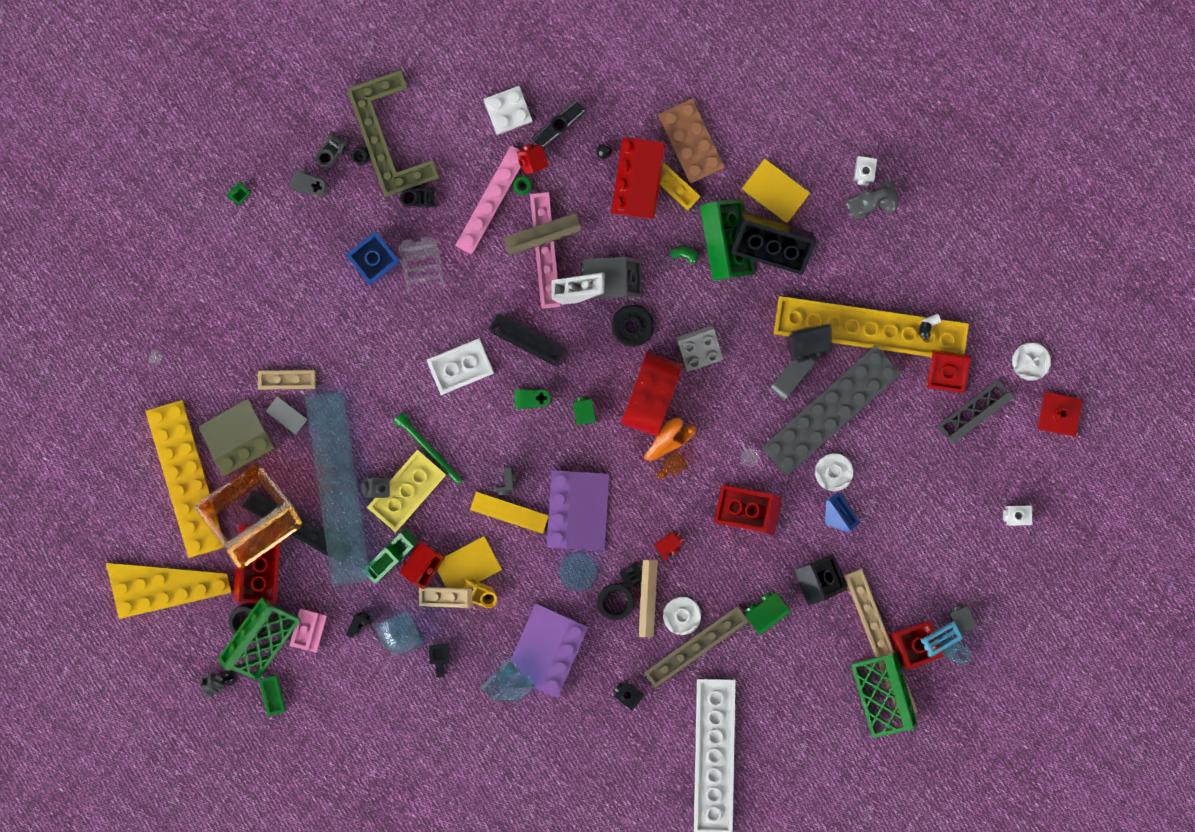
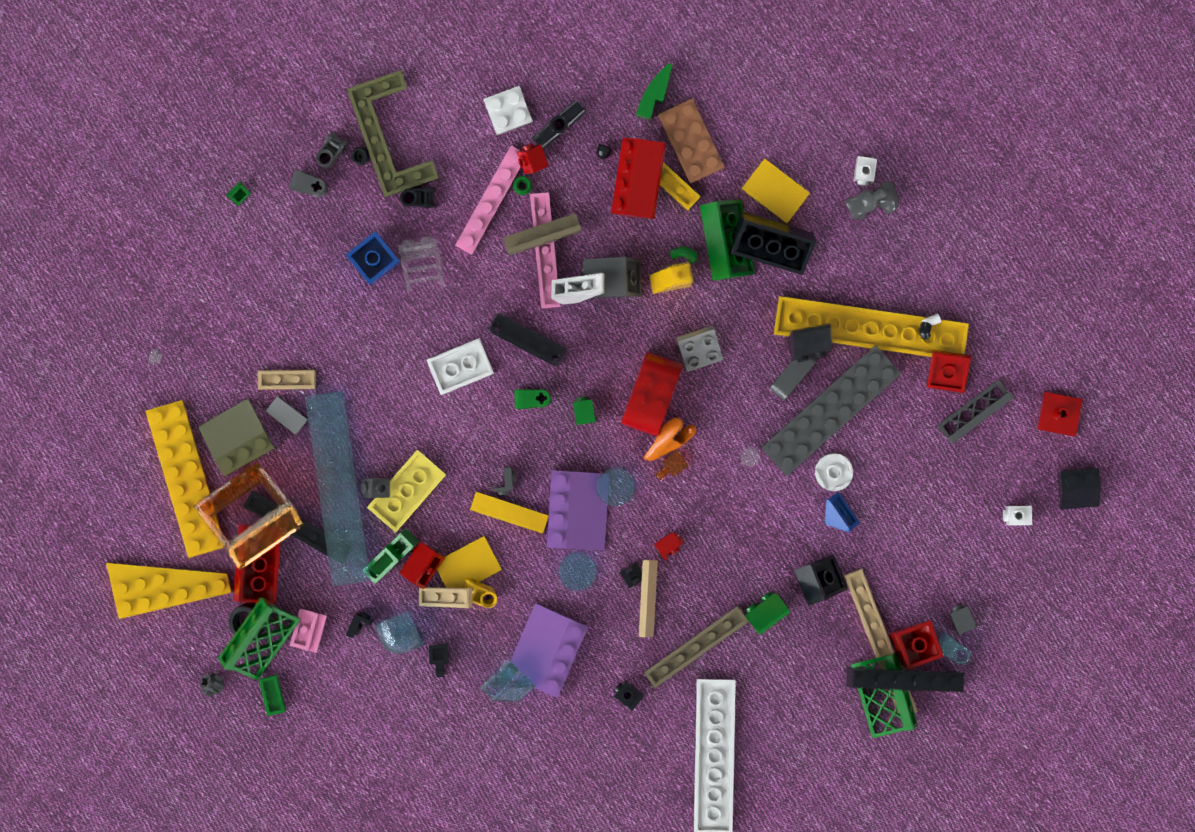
(227, 673): black hinge -> none
(403, 421): green piece -> none
(615, 487): none -> clear light blue tile
(615, 616): black tyre -> none
(628, 337): black wheel -> none
(654, 93): none -> green slope
(671, 278): none -> yellow slope
(682, 615): white tile -> none
(748, 509): red slope -> none
(905, 680): none -> black arch
(928, 645): medium azure tile -> none
(1031, 361): white tile -> none
(1079, 488): none -> black slope

